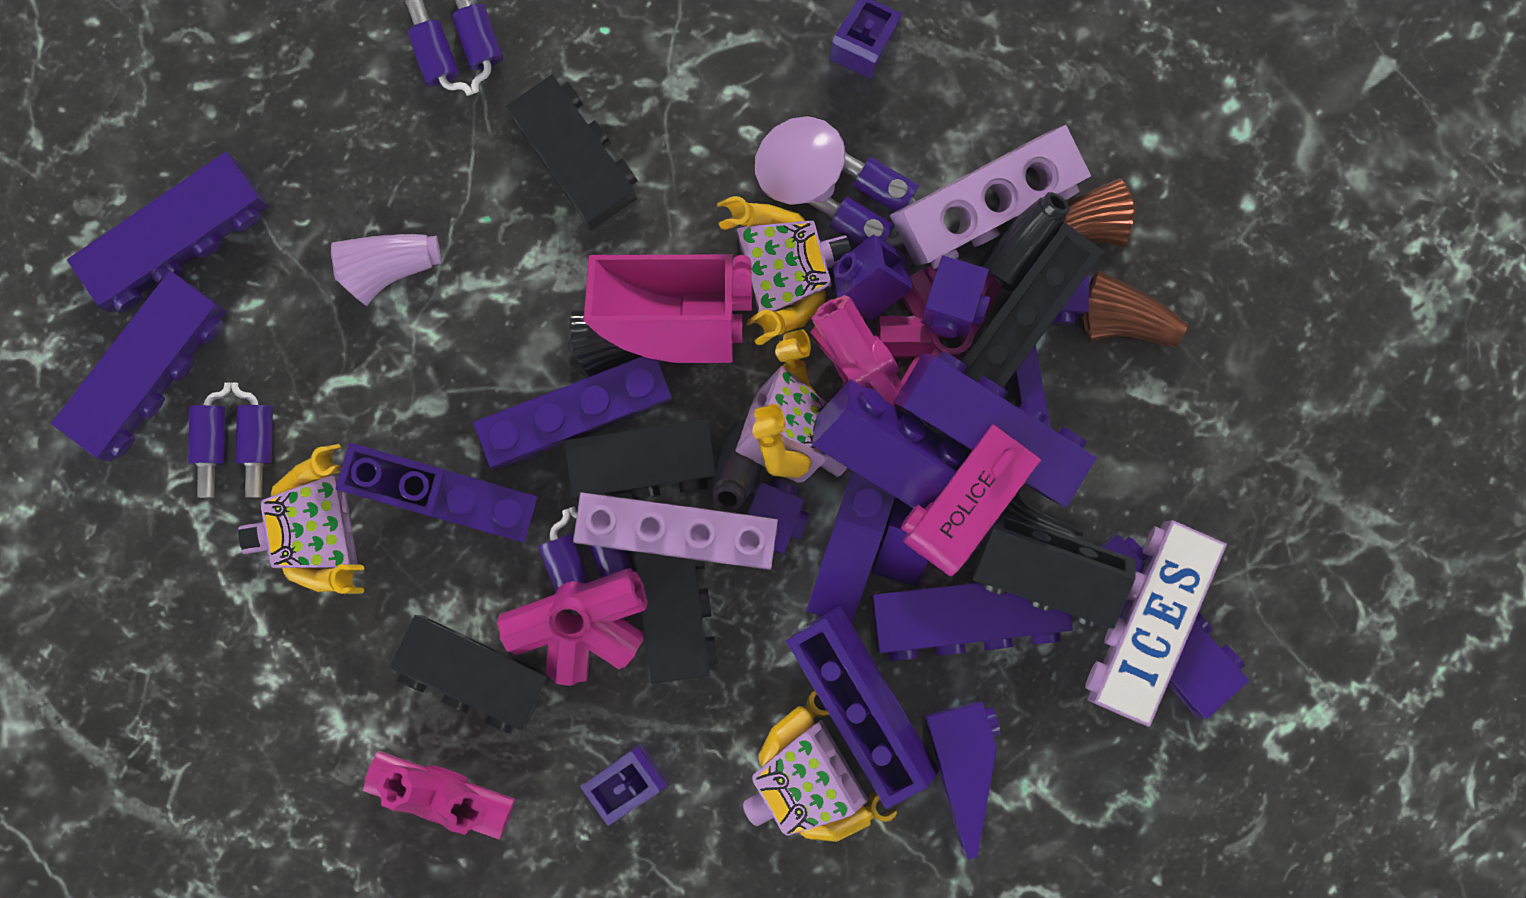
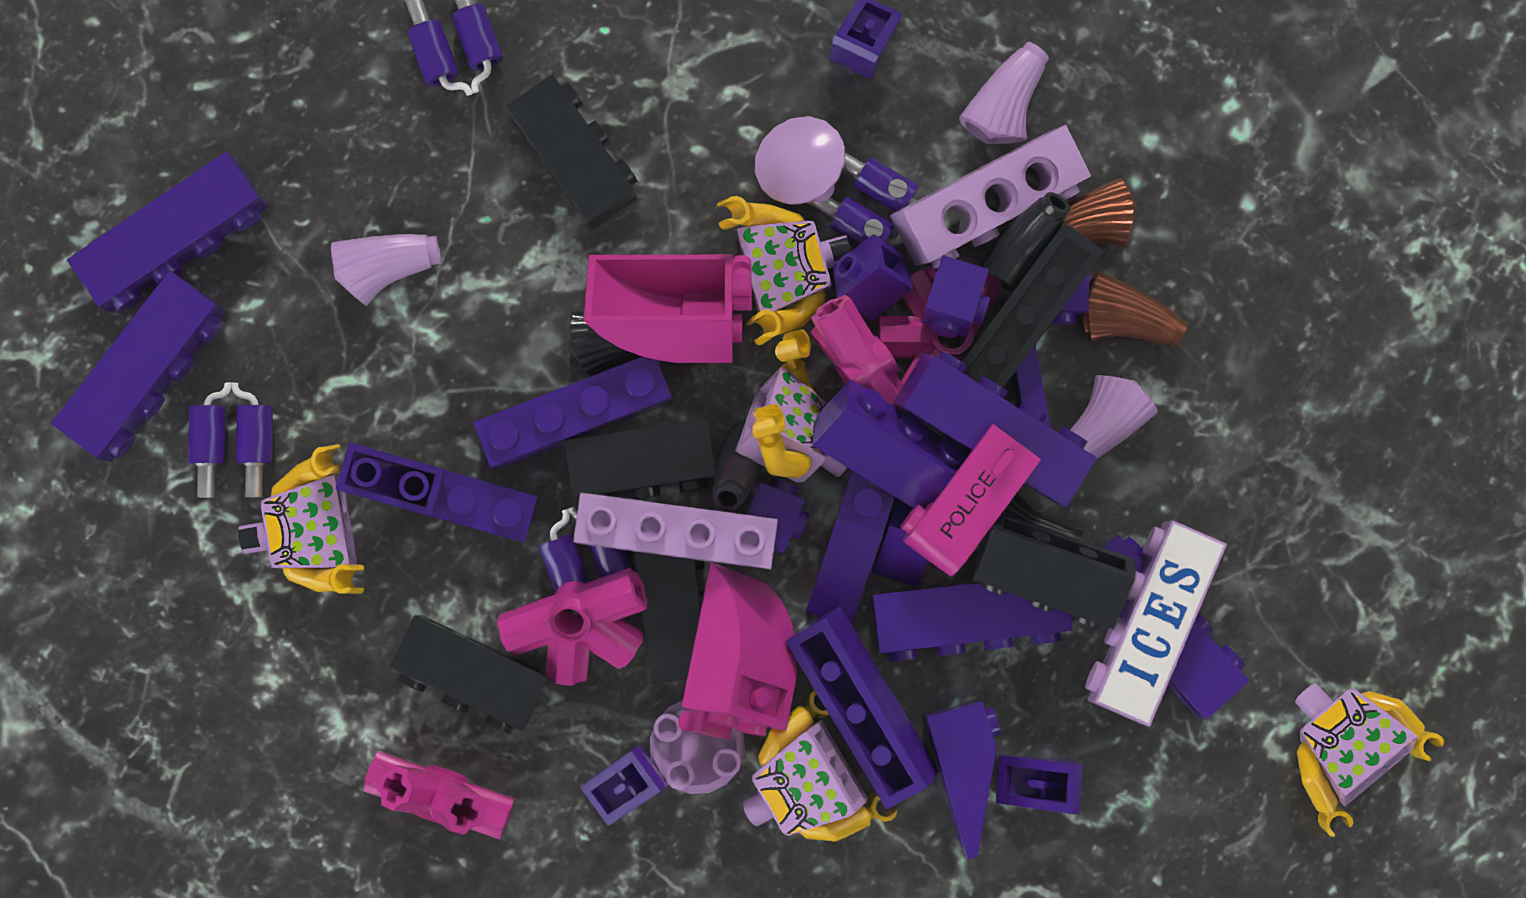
(693, 760): none -> lavender dish
(739, 659): none -> dark pink piece
(1002, 103): none -> lavender piece
(1039, 783): none -> dark purple slope
(1113, 413): none -> lavender piece
(1353, 746): none -> torso

